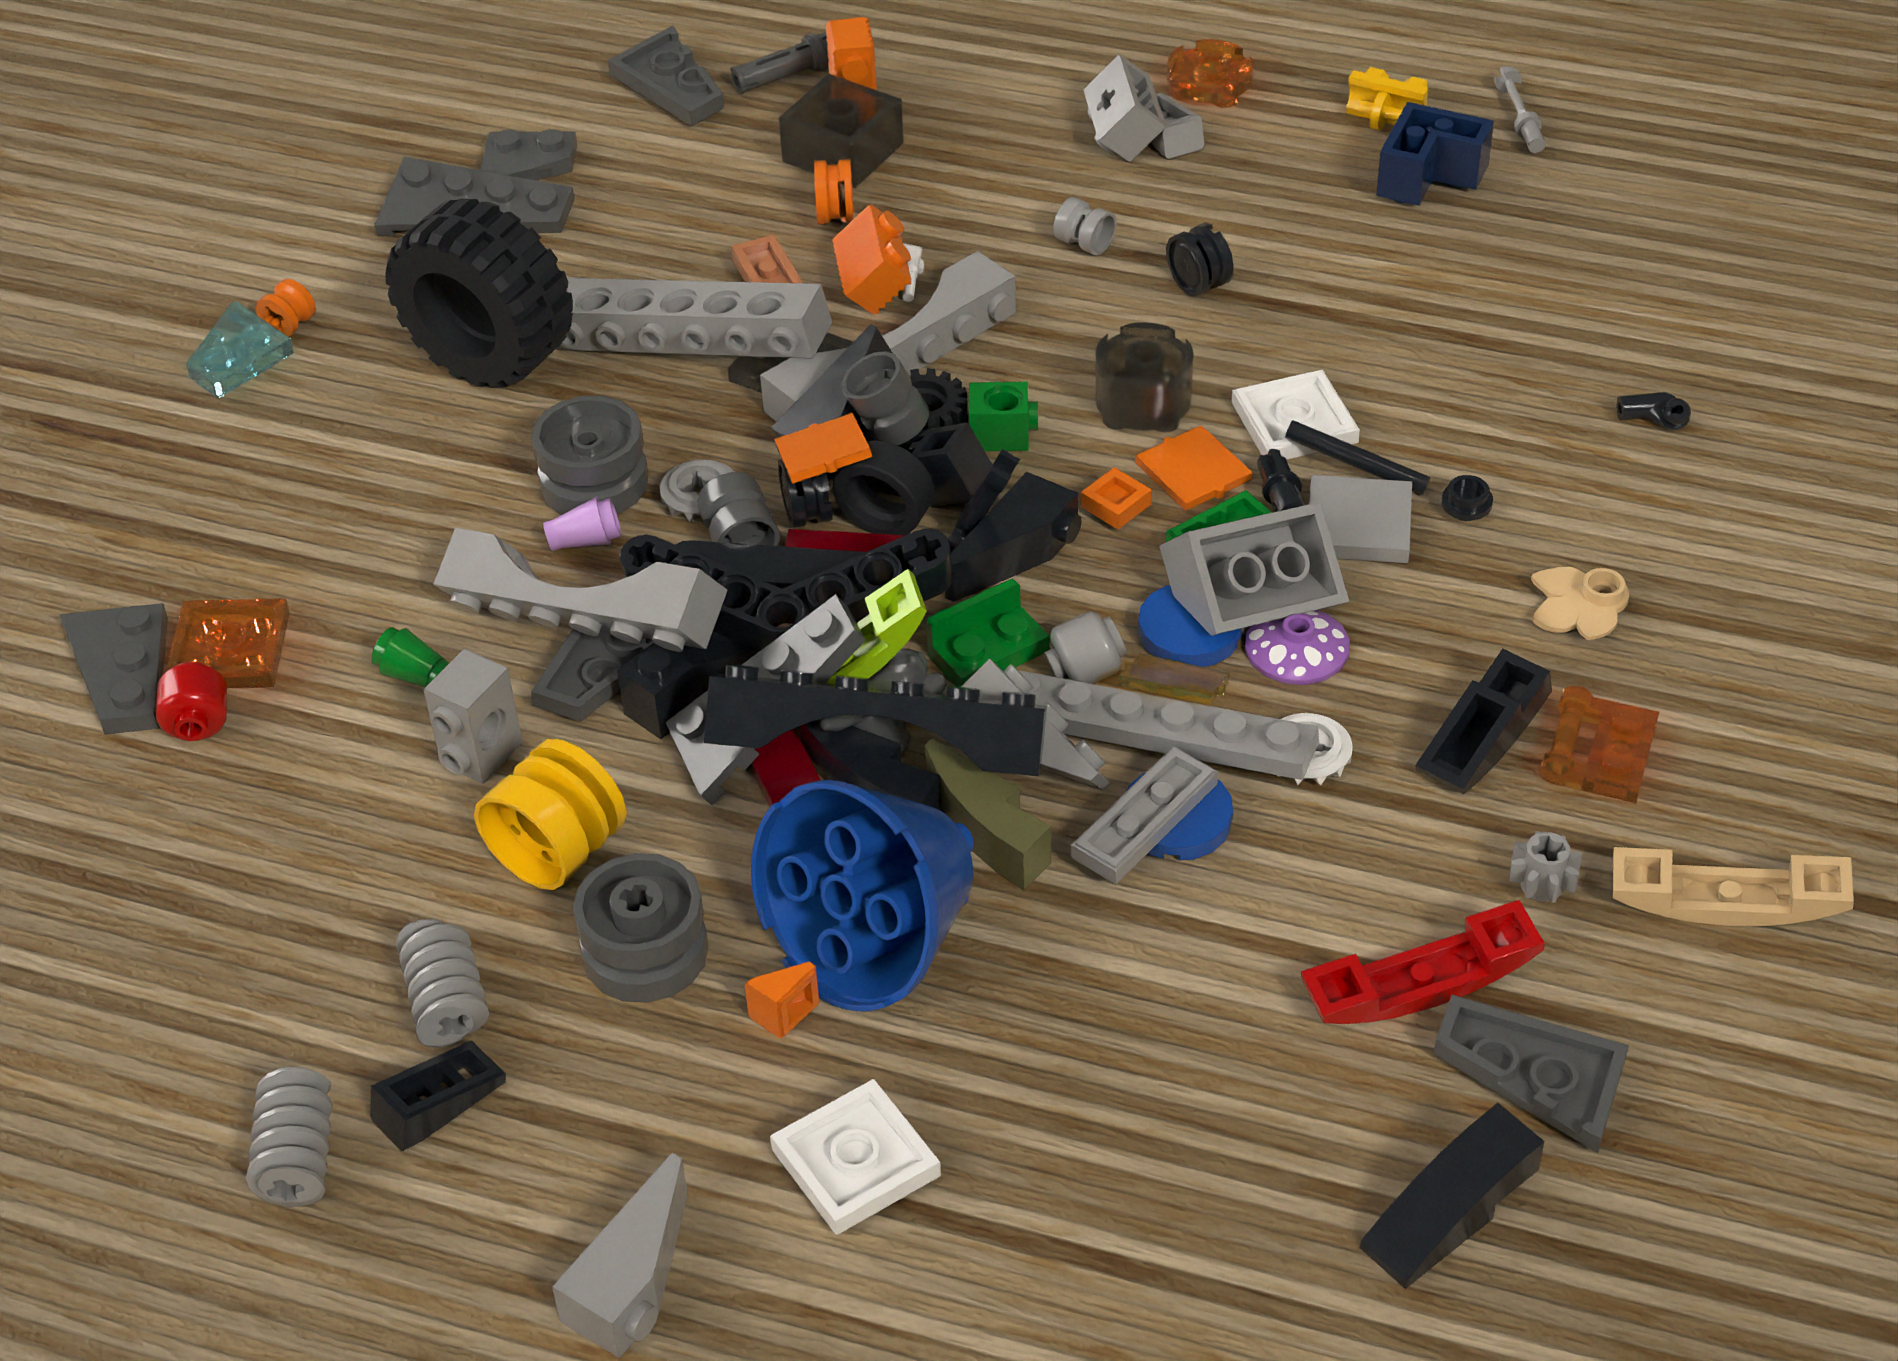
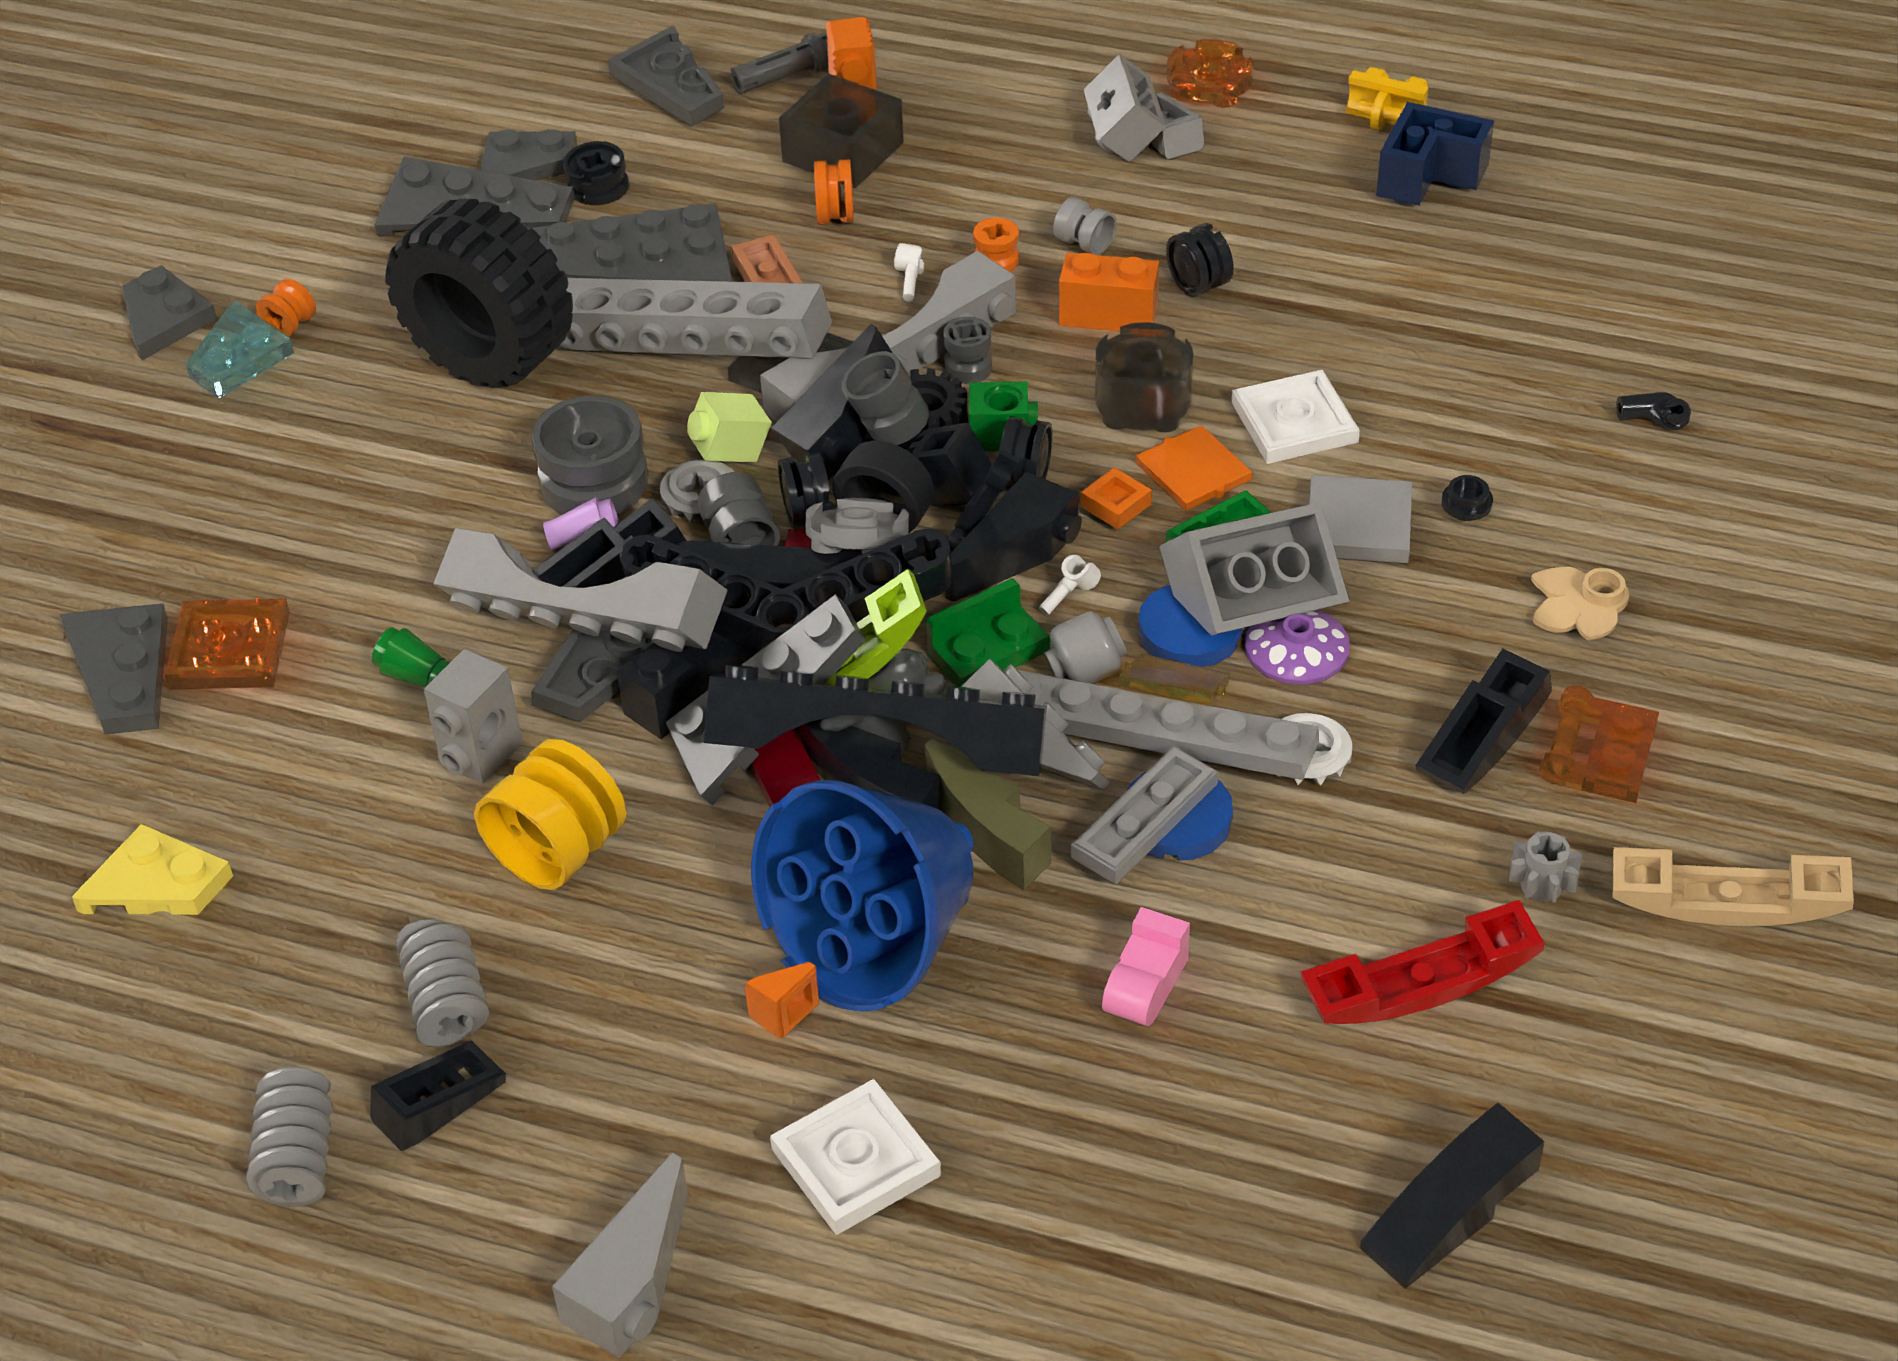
(155, 875): none -> light yellow wing
(163, 310): none -> dark grey wing
(193, 699): red head -> none
(595, 554): none -> black slope
(596, 173): none -> black wheel
(641, 927): dark grey wheel -> none
(642, 246): none -> dark grey wing
(728, 427): none -> yellowish green brick
(823, 448): orange piece -> none
(854, 525): none -> light grey plate
(872, 259): orange brick -> none
(968, 349): none -> dark grey wheel
(998, 241): none -> orange wheel
(1029, 444): none -> black wheel
(1085, 580): none -> white hand
(1107, 291): none -> orange brick
(1147, 967): none -> bright pink leg
(1280, 485): black axle -> none
(1355, 456): black bar -> none
(1527, 123): light grey piece -> none
(1536, 1064): dark grey wing -> none

